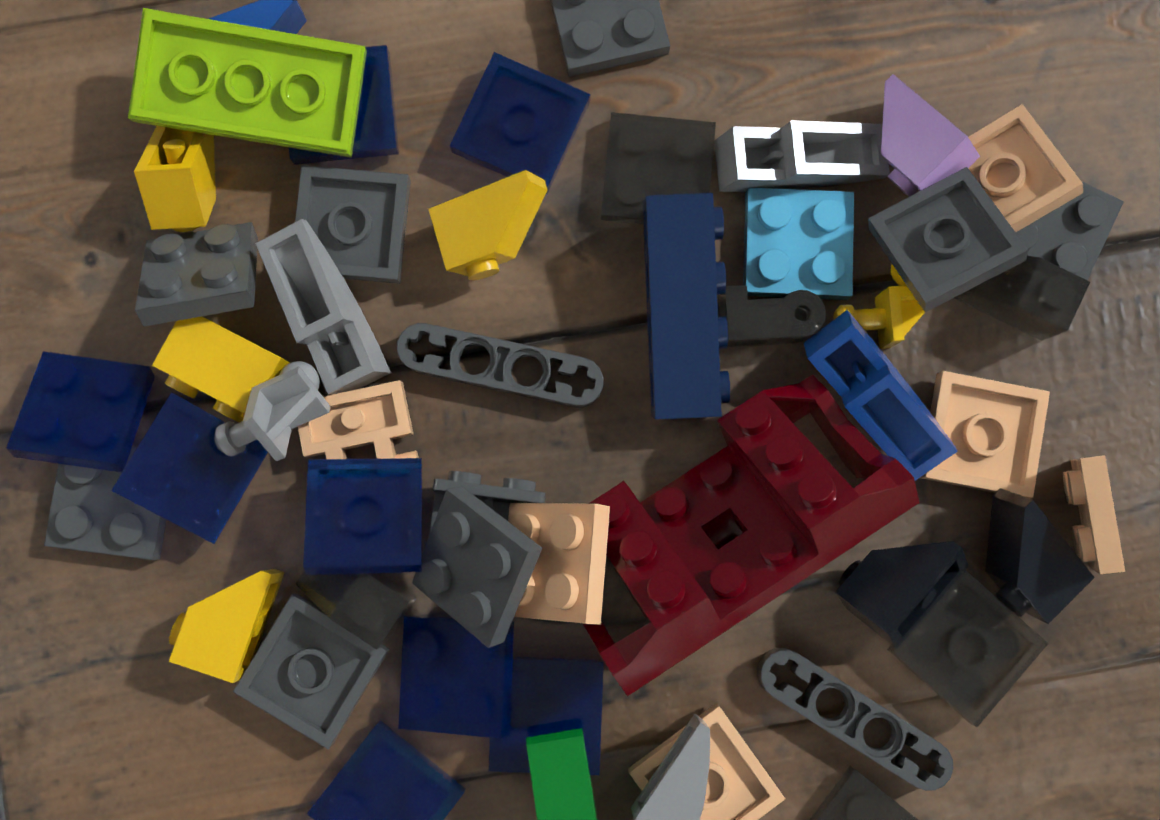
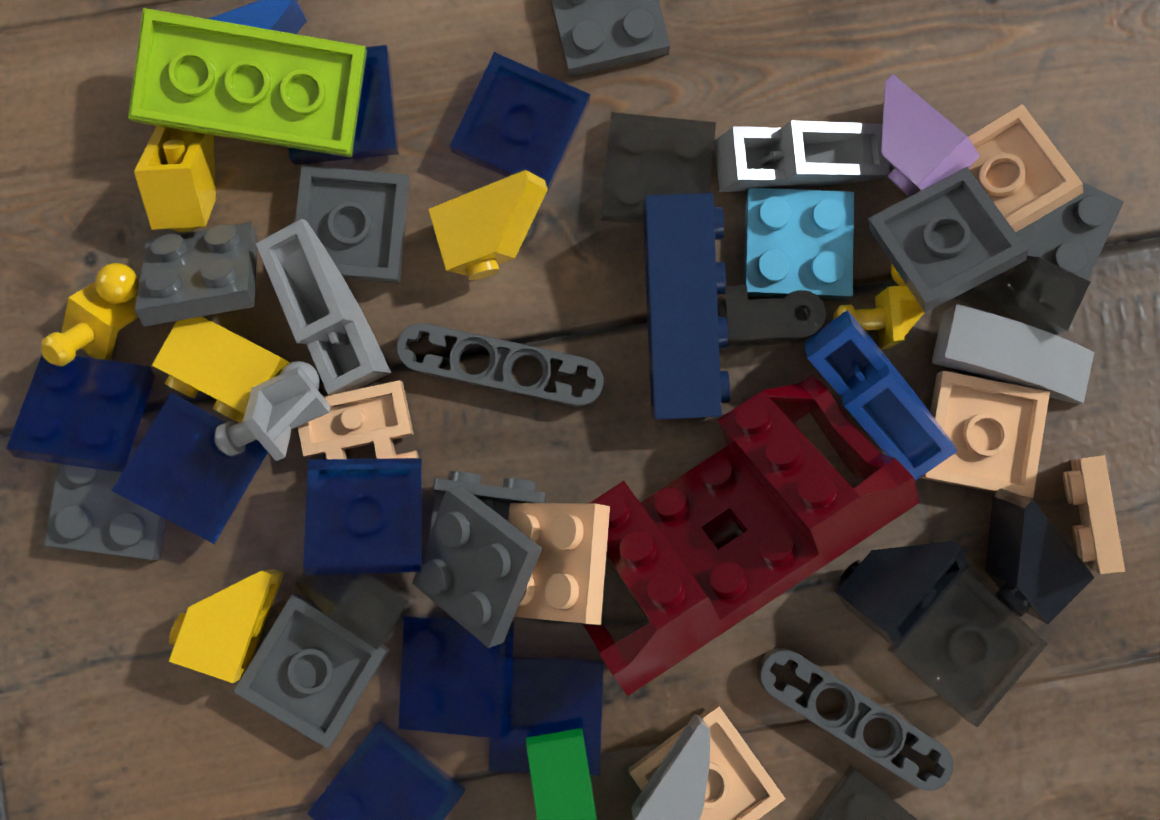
(95, 316): none -> yellow piece
(1012, 353): none -> light grey slope

